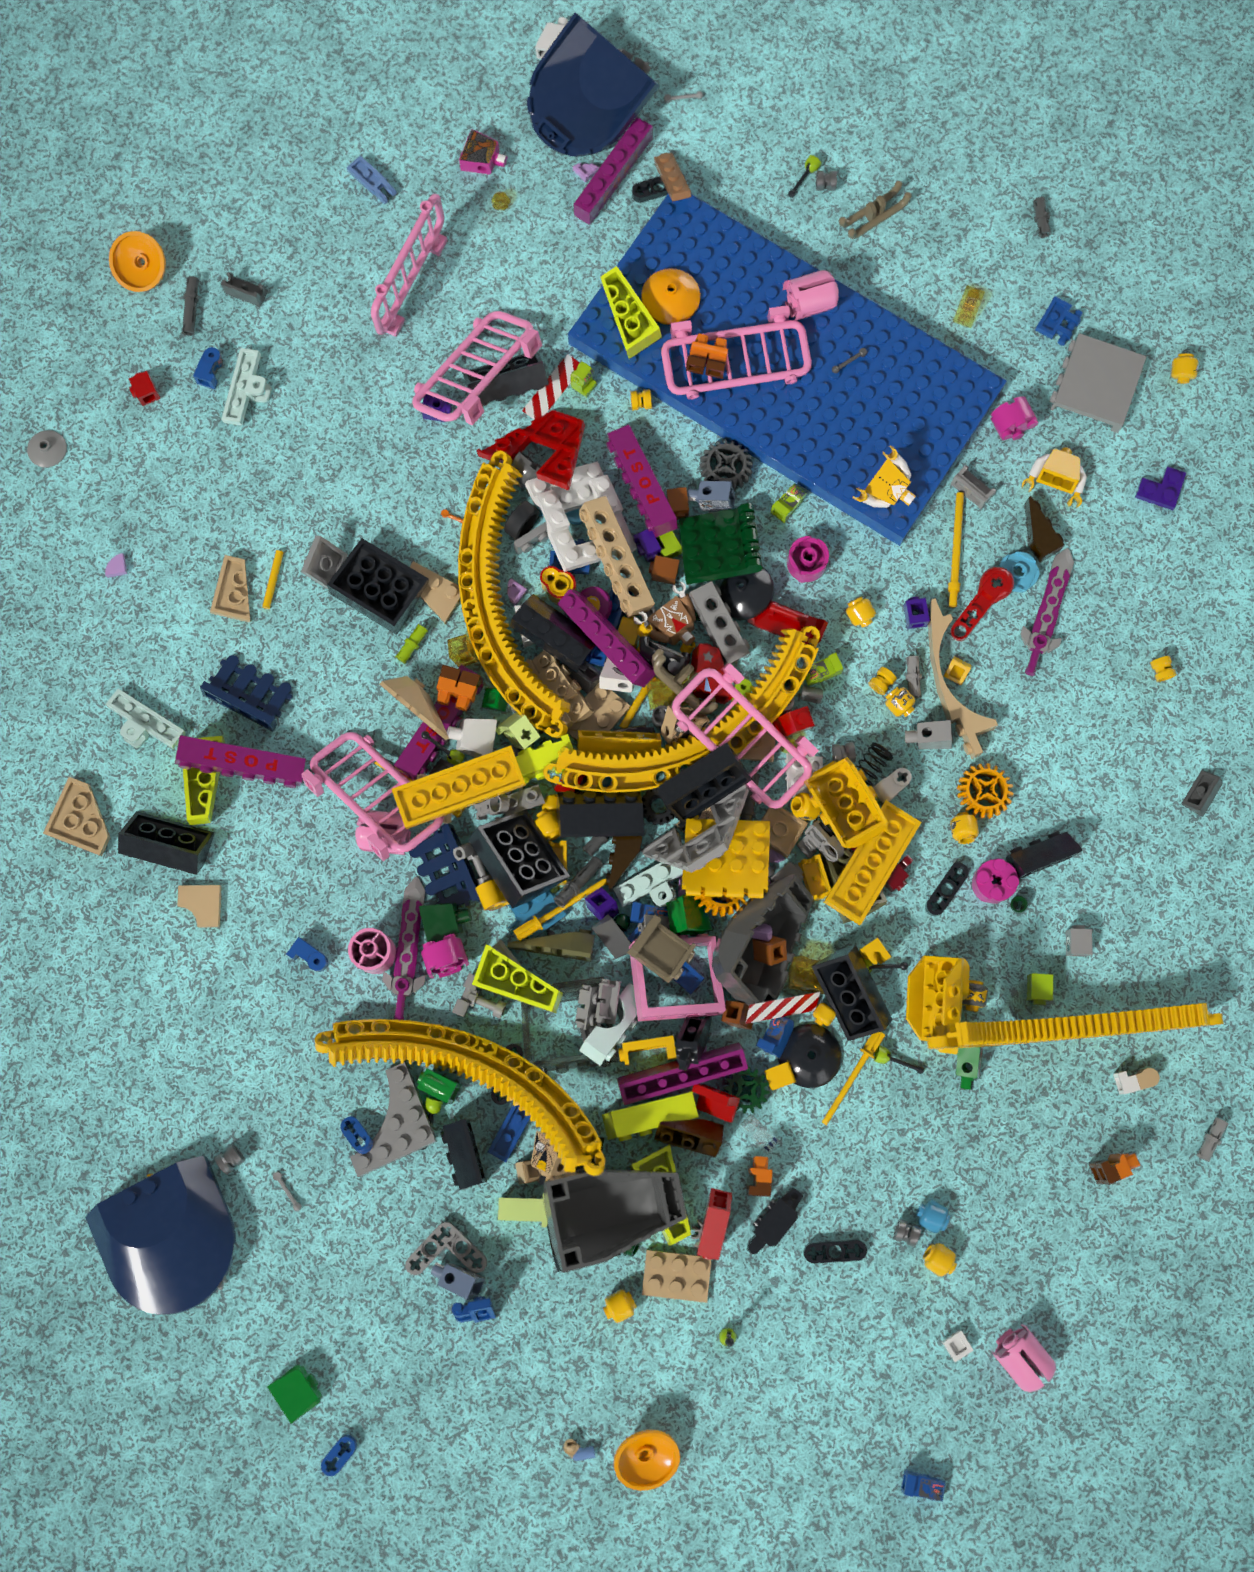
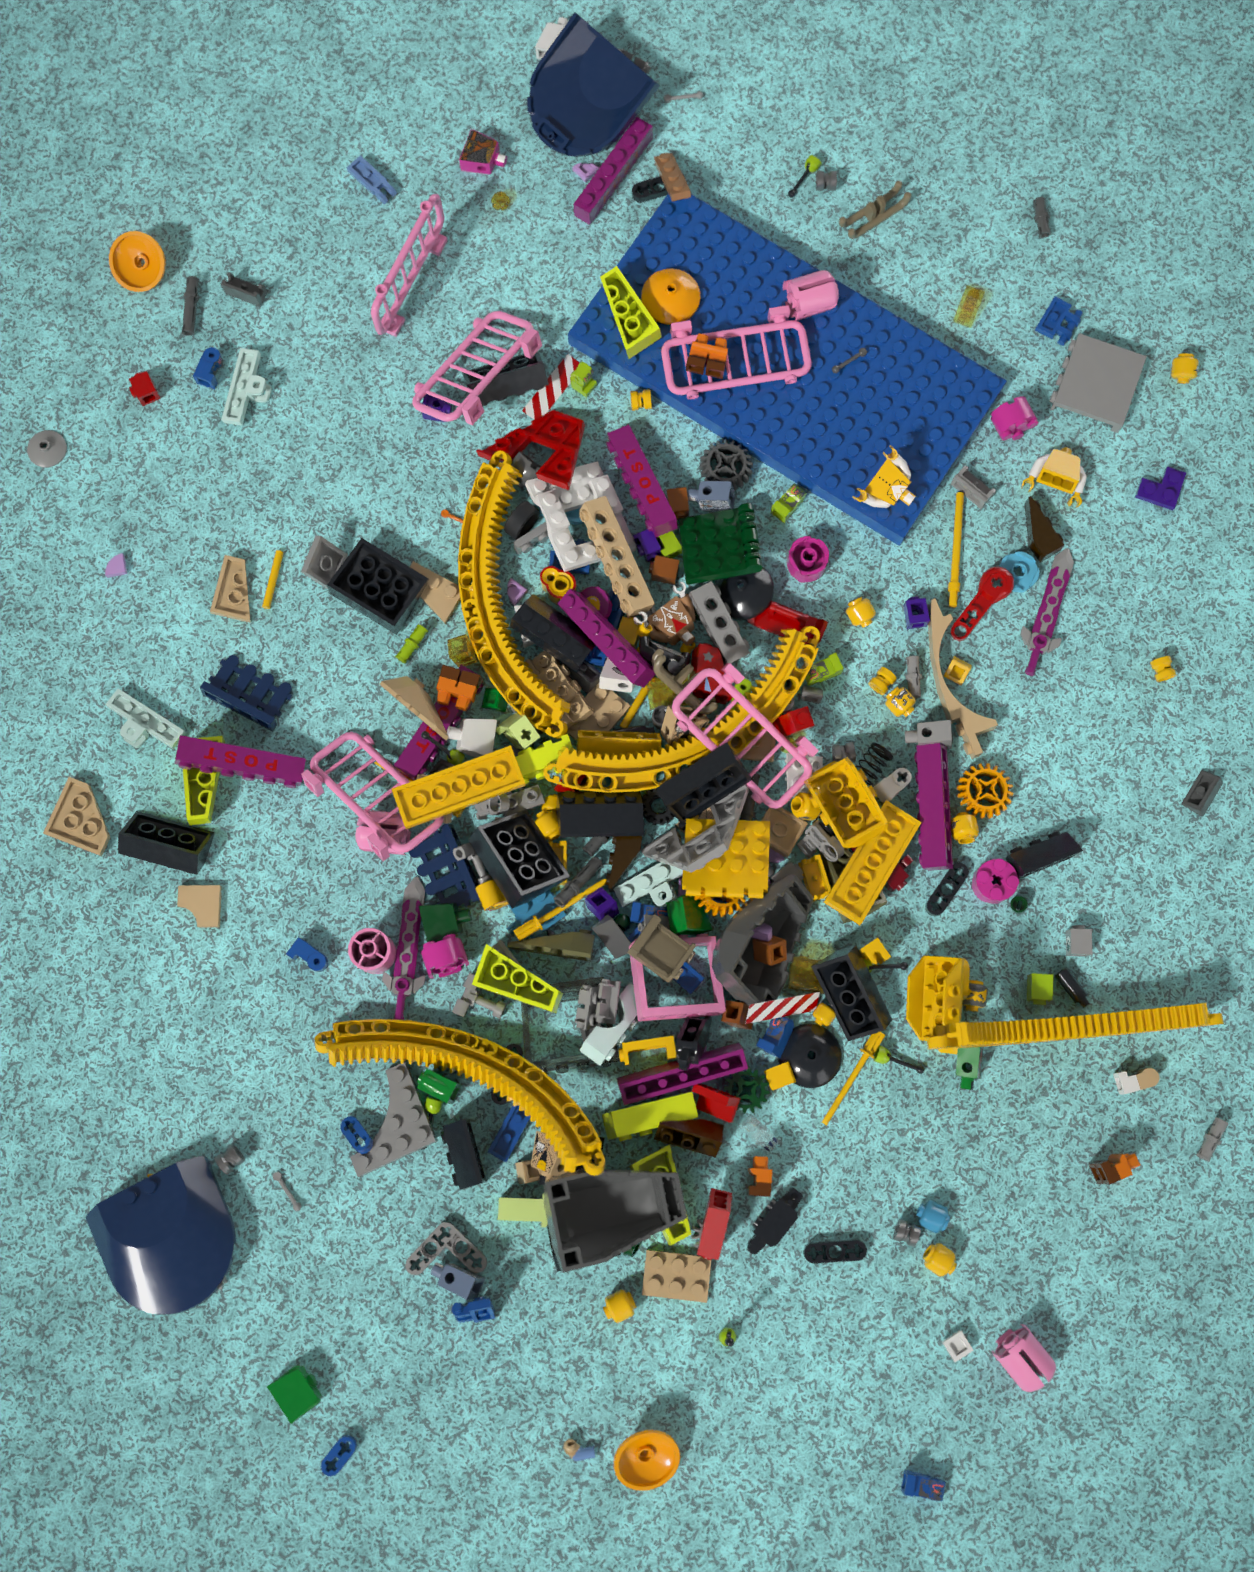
(933, 807): none -> magenta brick
(1072, 987): none -> black cylinder

